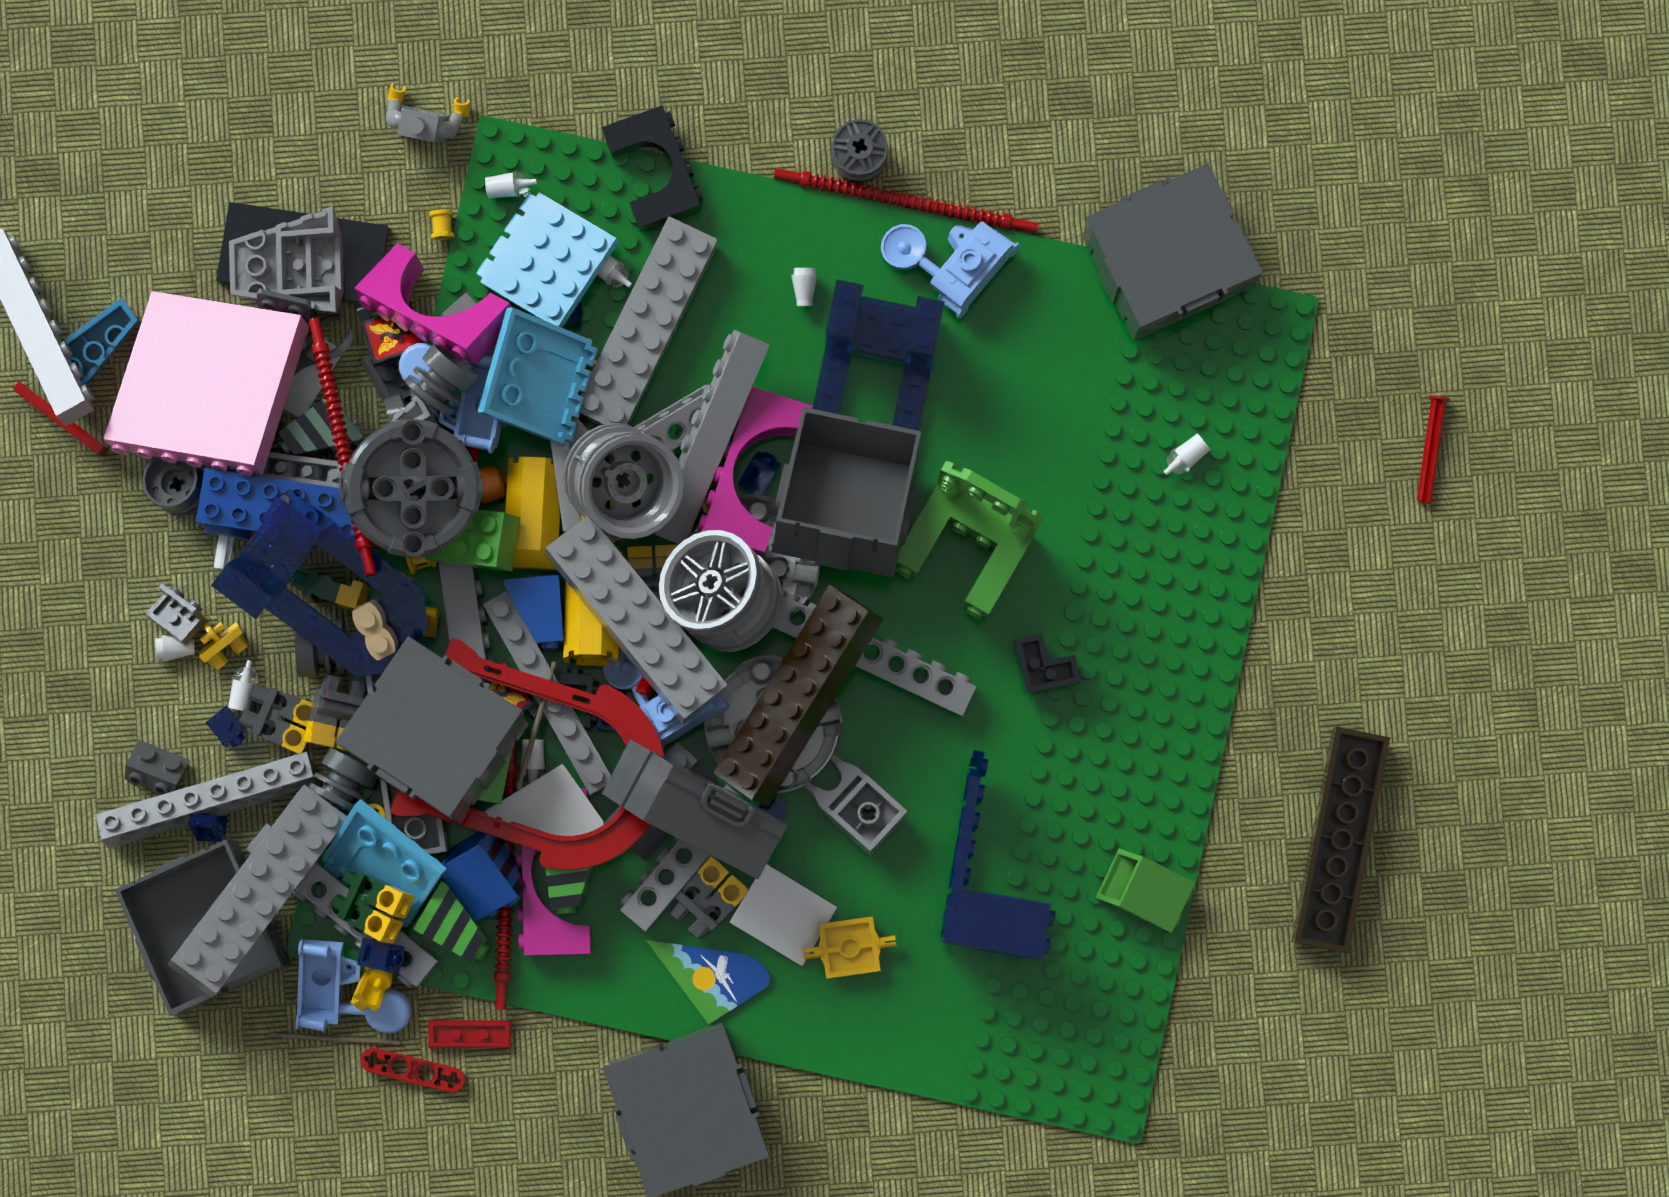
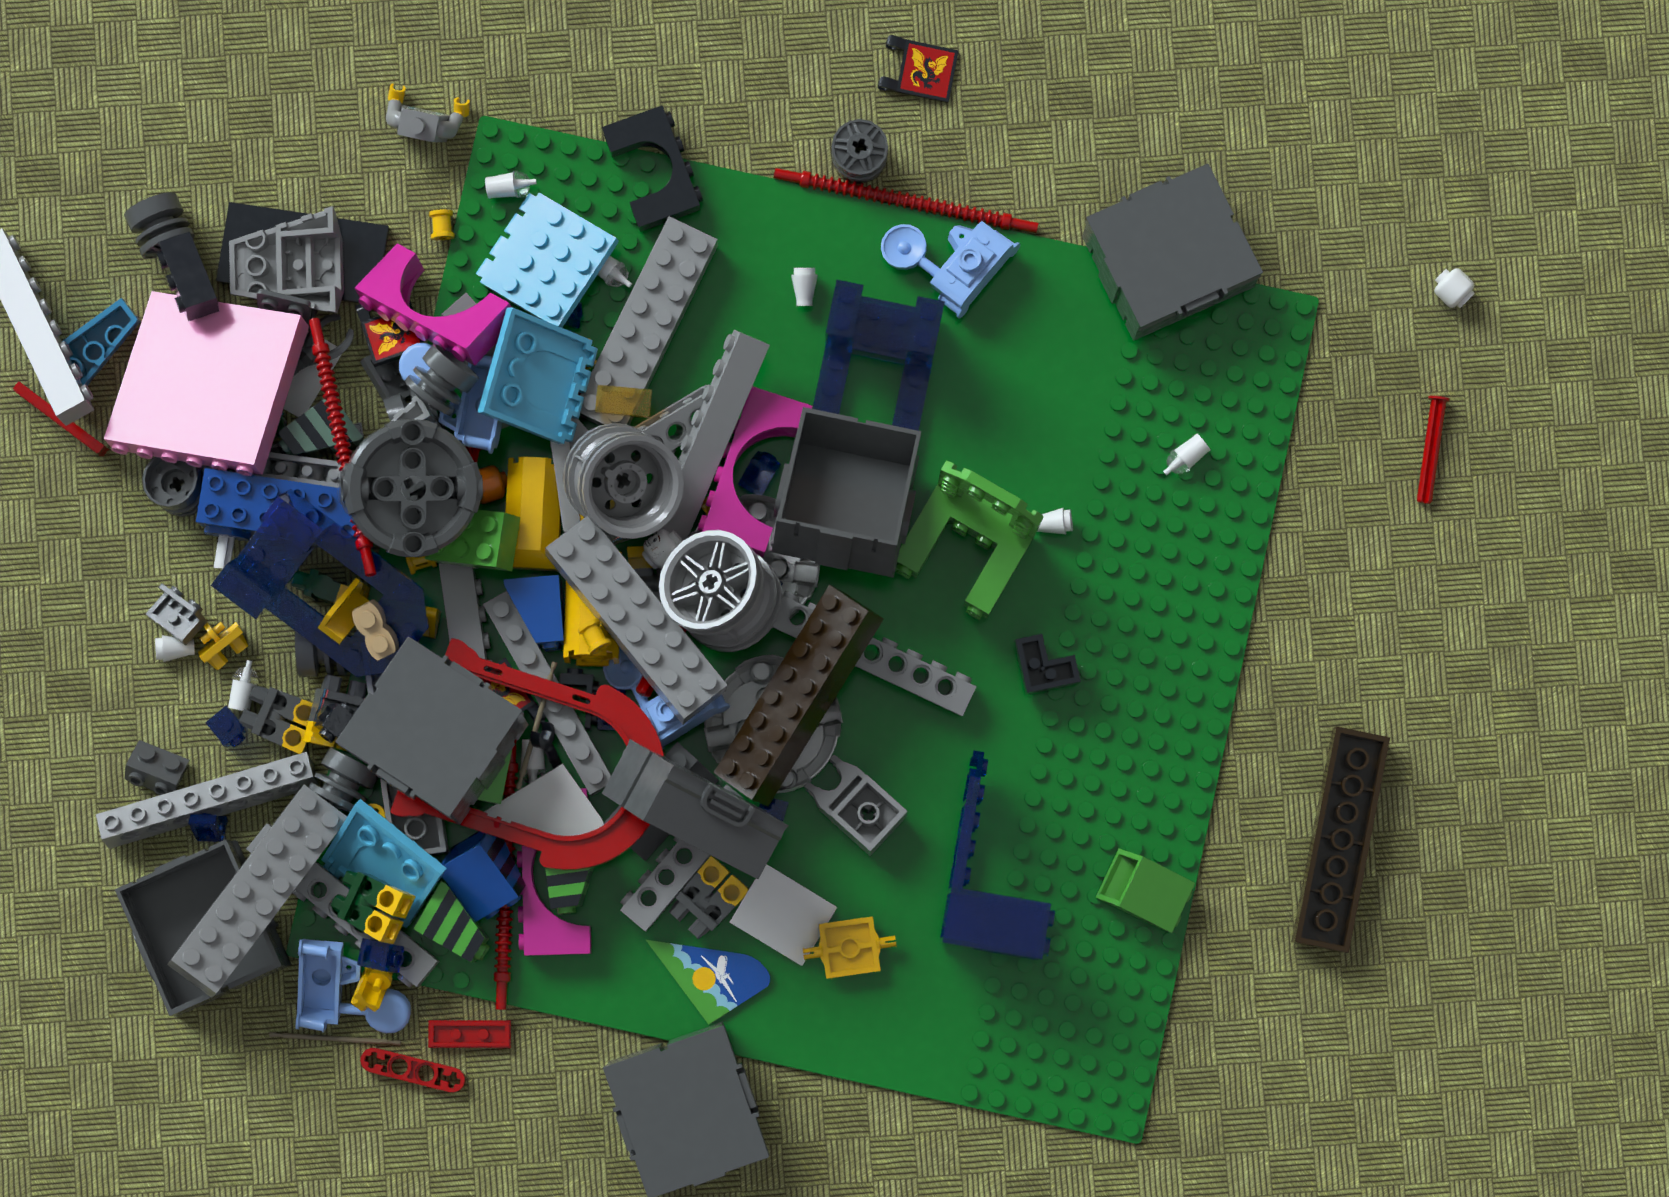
(156, 221): none -> dark grey wheel
(187, 277): none -> black wedge
(333, 720): none -> black brick
(339, 618): none -> yellow panel
(544, 741): none -> black piece
(594, 636): none -> yellow bush
(623, 401): none -> clear yellow tile
(659, 547): none -> white head
(924, 70): none -> flag
(1057, 522): none -> white cone
(1454, 287): none -> white head

